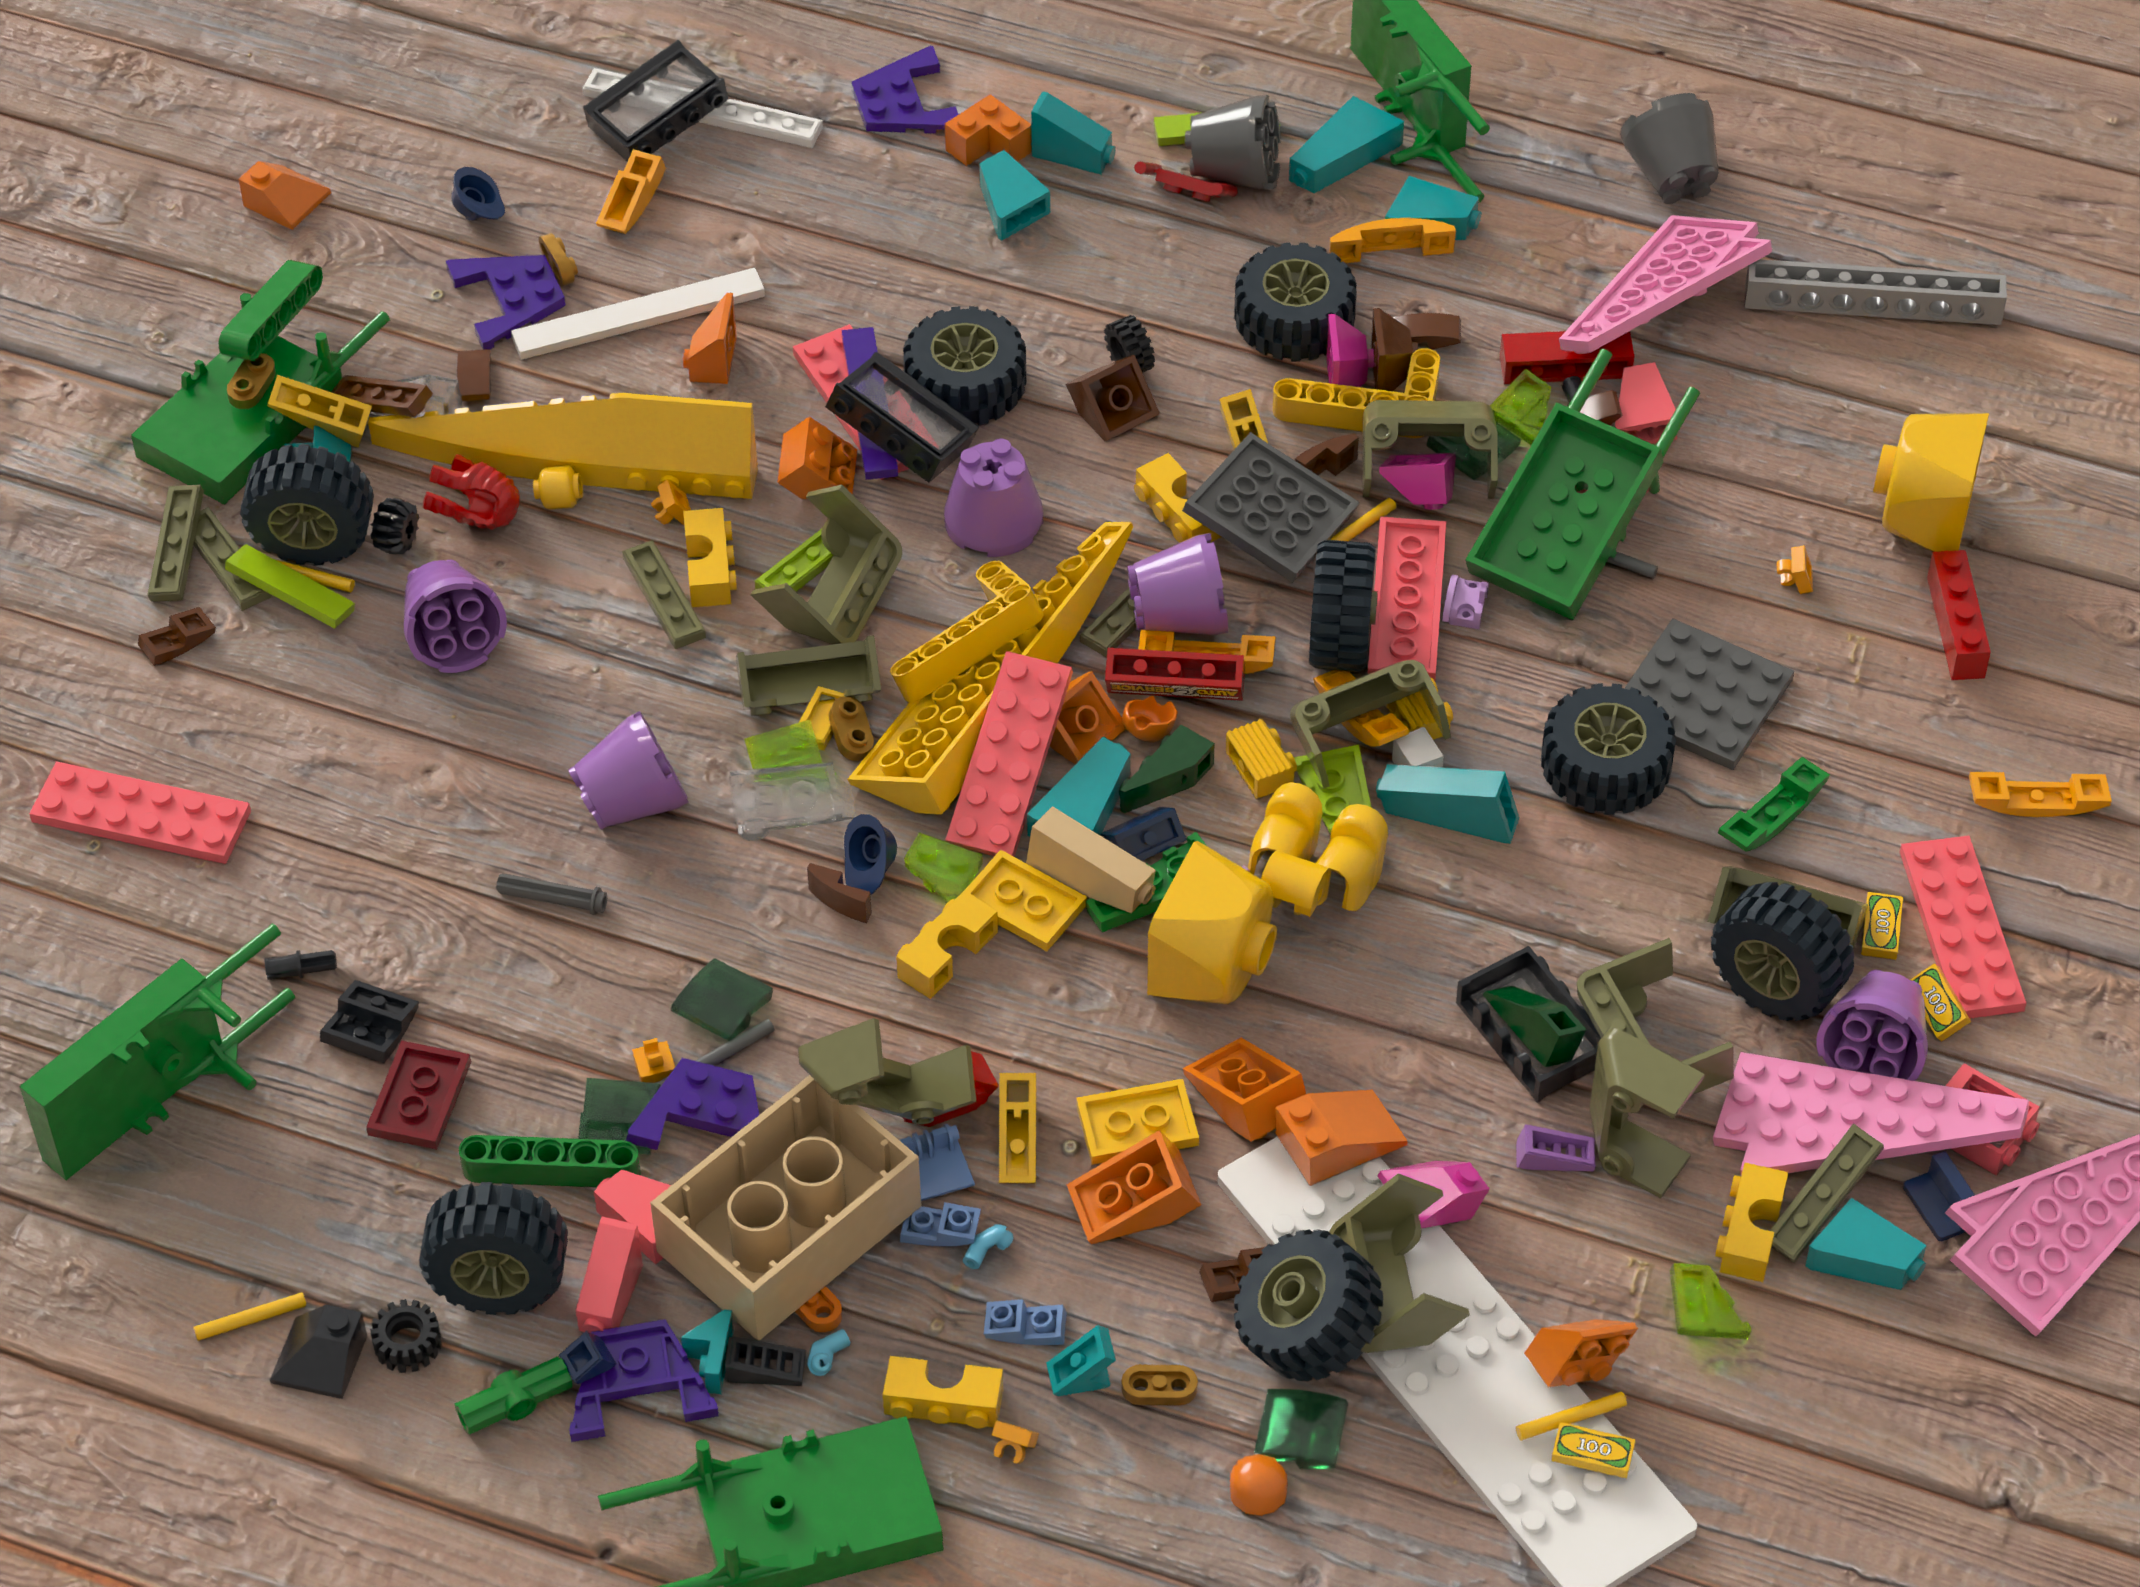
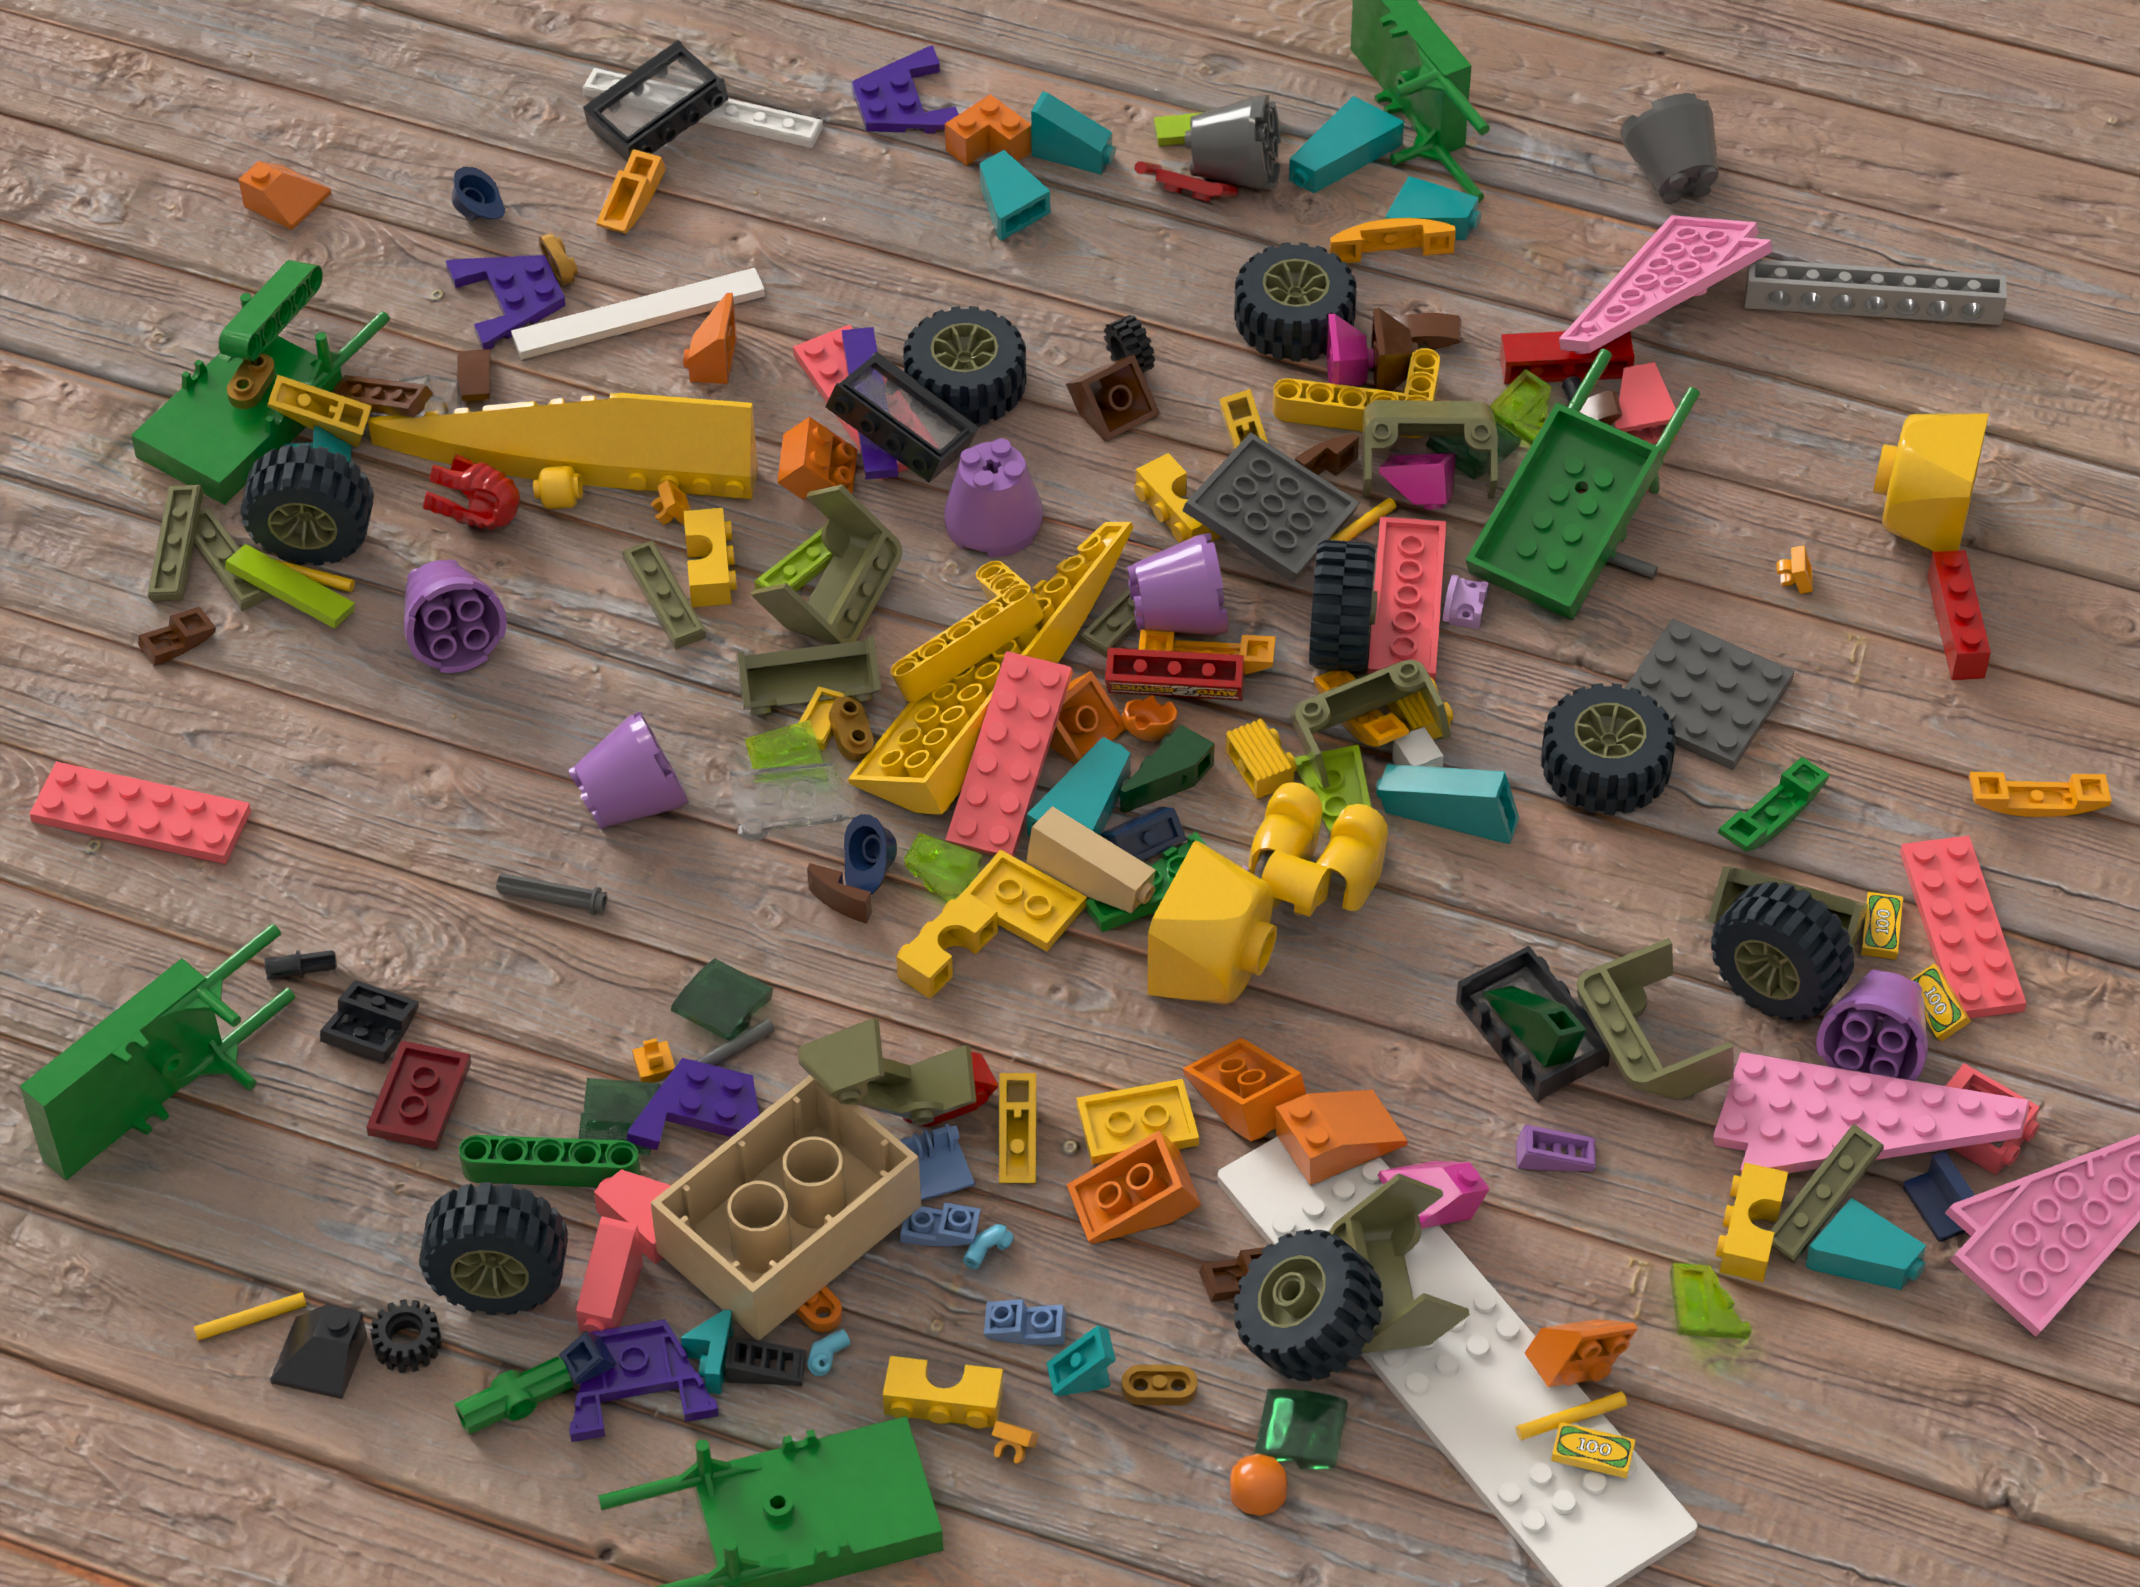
(394, 526): black gear -> none
(1623, 1080): olive windscreen -> none

